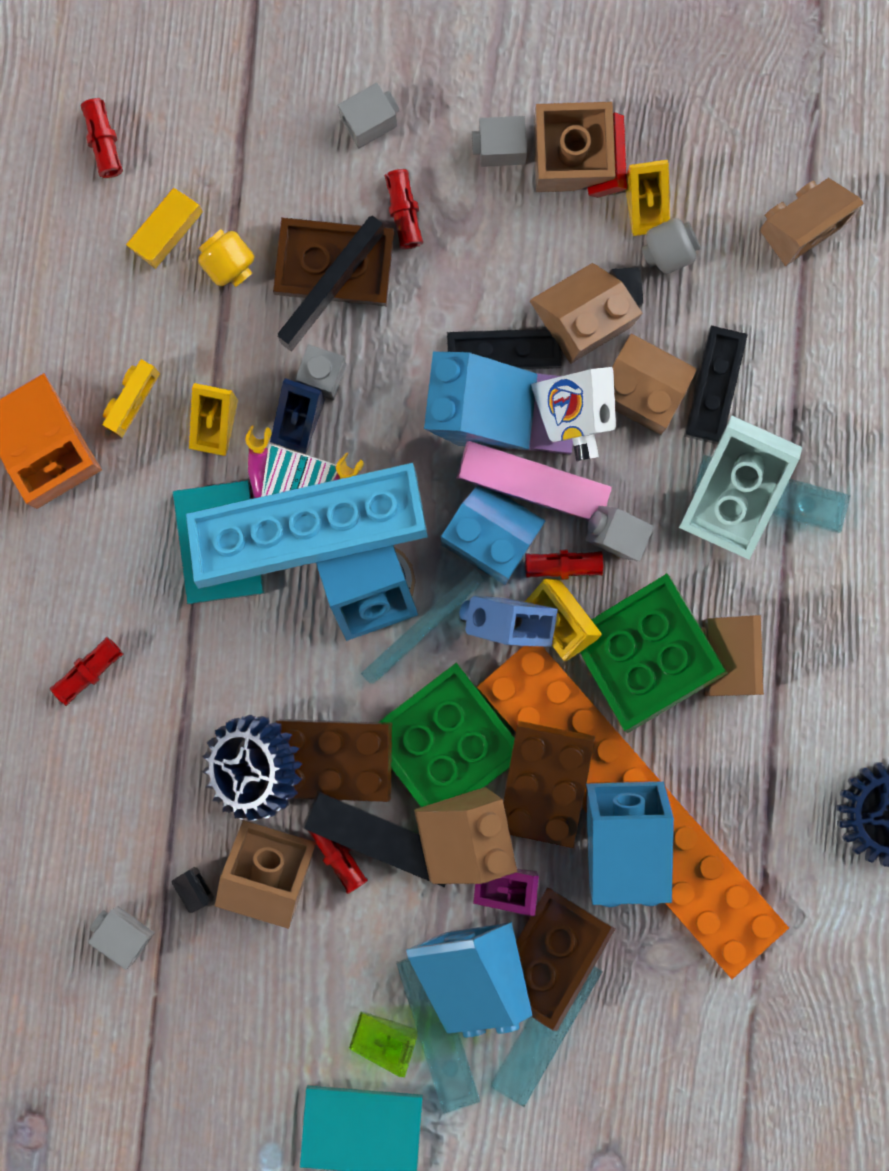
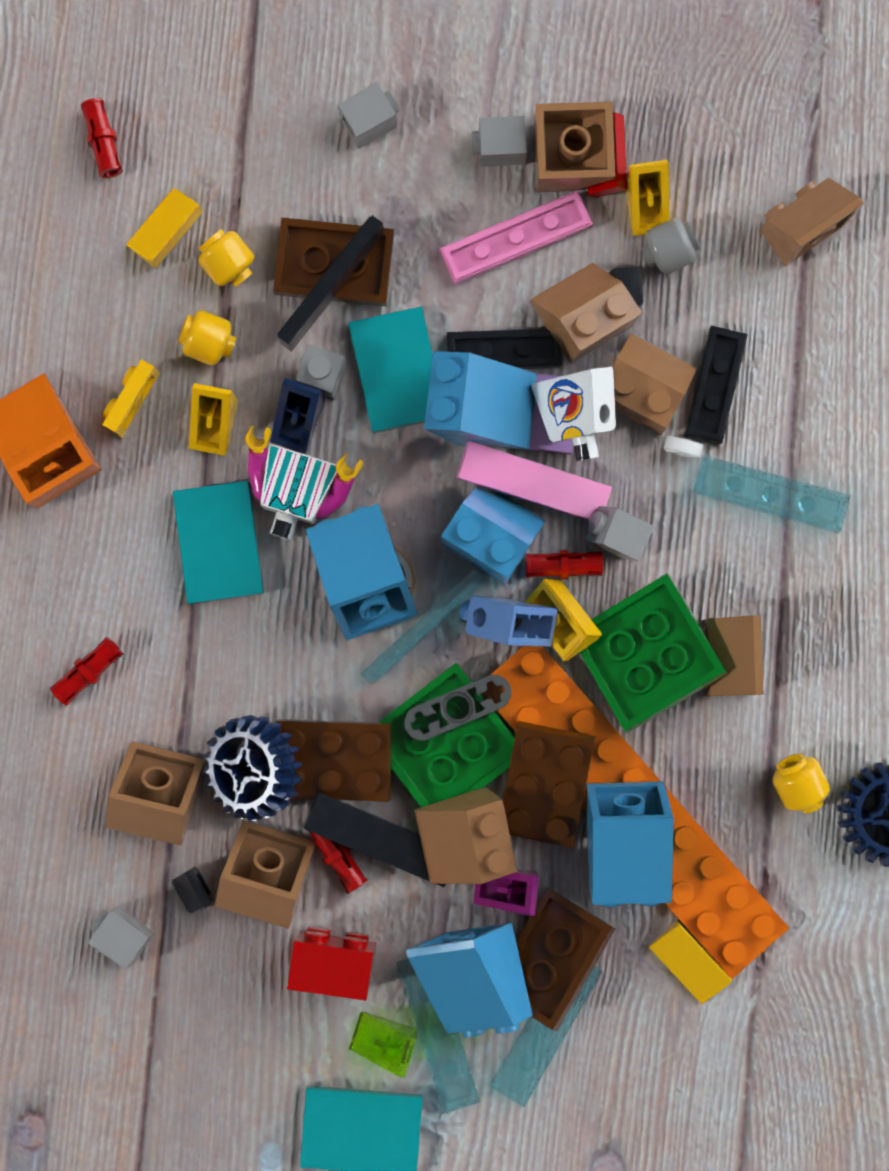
(154, 793): none -> medium nougat slope
(206, 337): none -> yellow head
(305, 525): medium azure plate -> none
(332, 963): none -> red brick
(393, 367): none -> teal tile
(403, 209): red pin -> none
(434, 727): none -> dark grey beam
(516, 237): none -> bright pink tile
(683, 447): none -> white tile
(690, 963): none -> yellow slope
(741, 487): light aqua slope -> none
(801, 783): none -> yellow head

